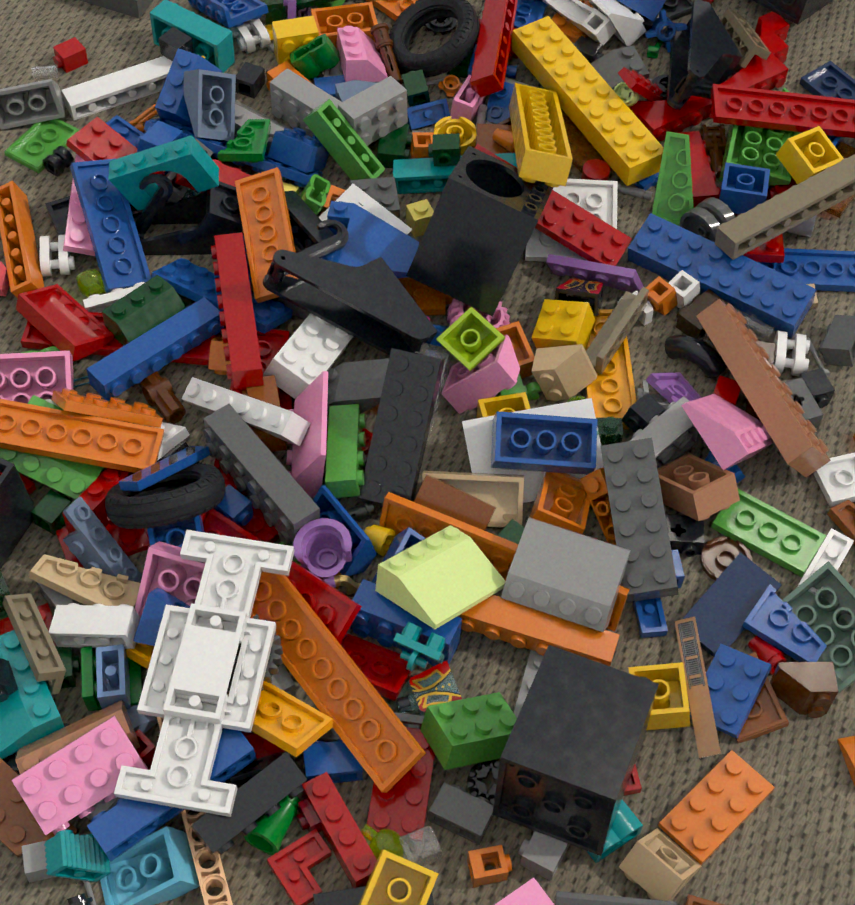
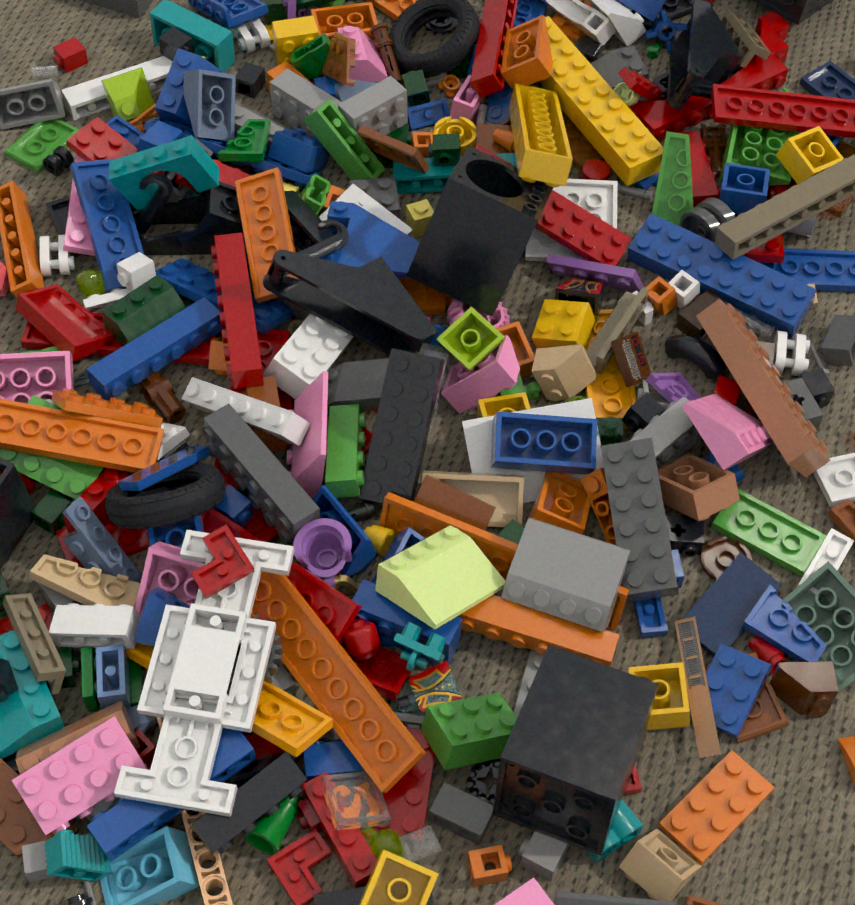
(128, 94): none -> lime slope
(135, 271): none -> white brick
(228, 566): none -> red plate
(340, 59): none -> dark orange wing
(354, 801): none -> clear tile
(362, 639): none -> red head
(393, 149): none -> dark orange tile
(527, 53): none -> orange slope
(631, 359): none -> reddish brown tile

